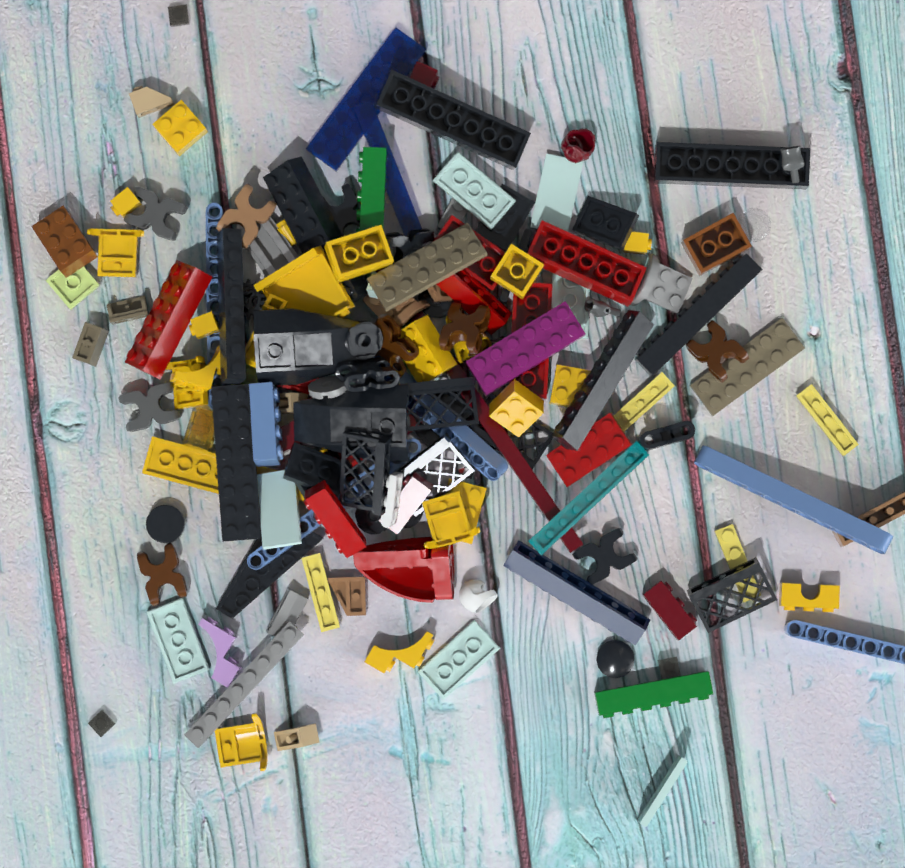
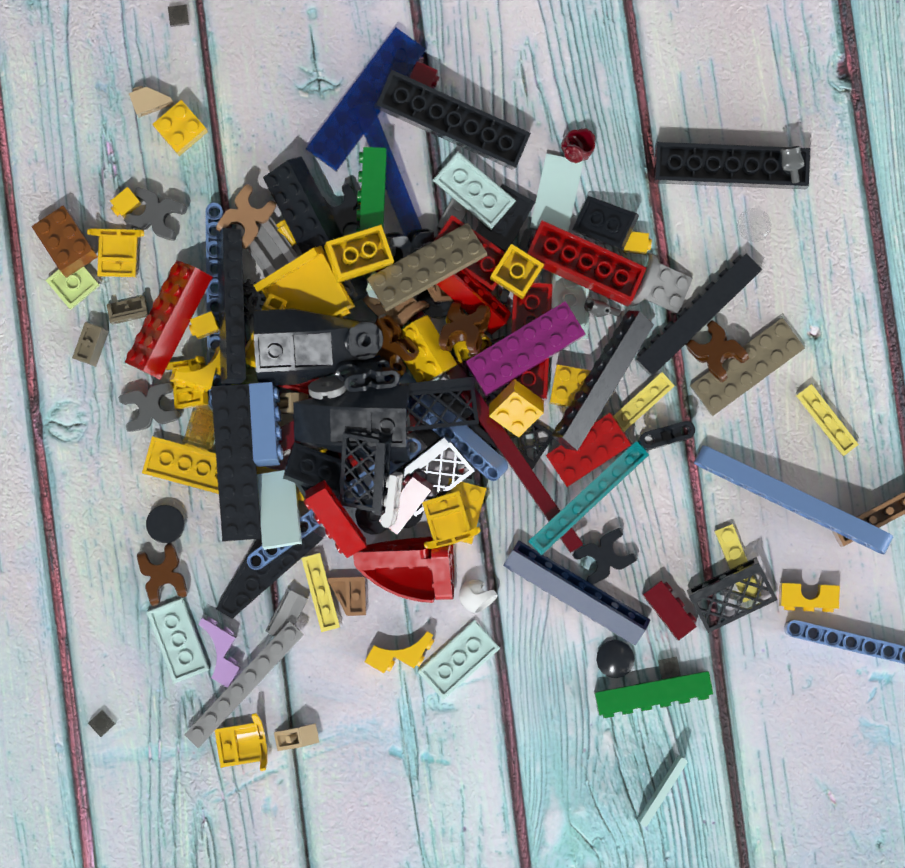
(716, 244): dark orange brick -> none

